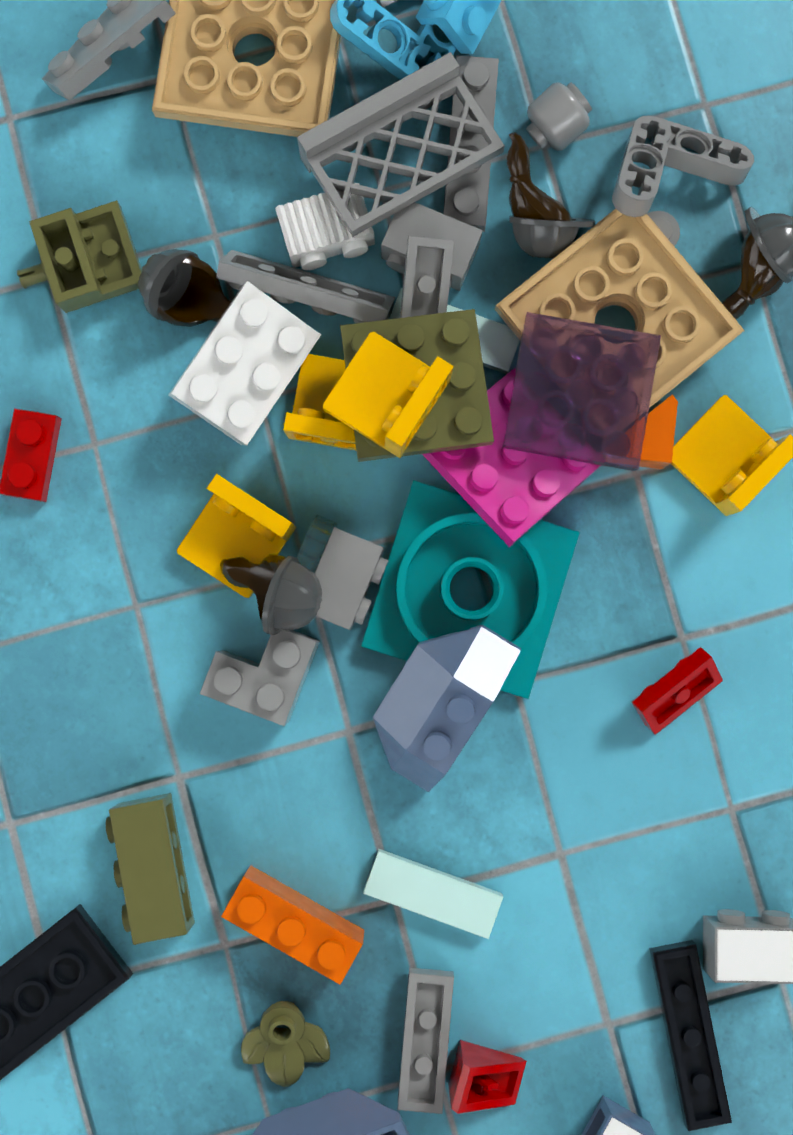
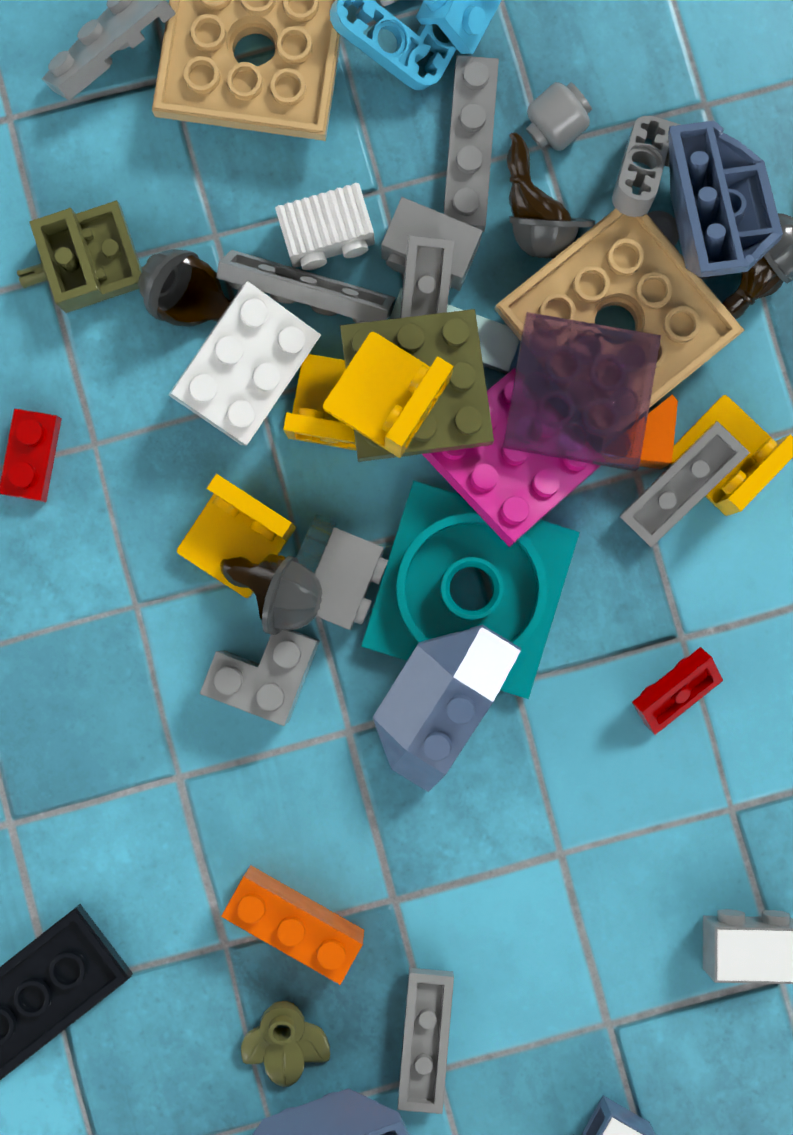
(150, 869): olive brick -> none
(375, 118): light grey fence -> none
(433, 893): light aqua tile -> none
(484, 1078): red slope -> none
(684, 483): none -> light grey plate
(690, 1035): black tile -> none
(720, 200): none -> sand blue wedge

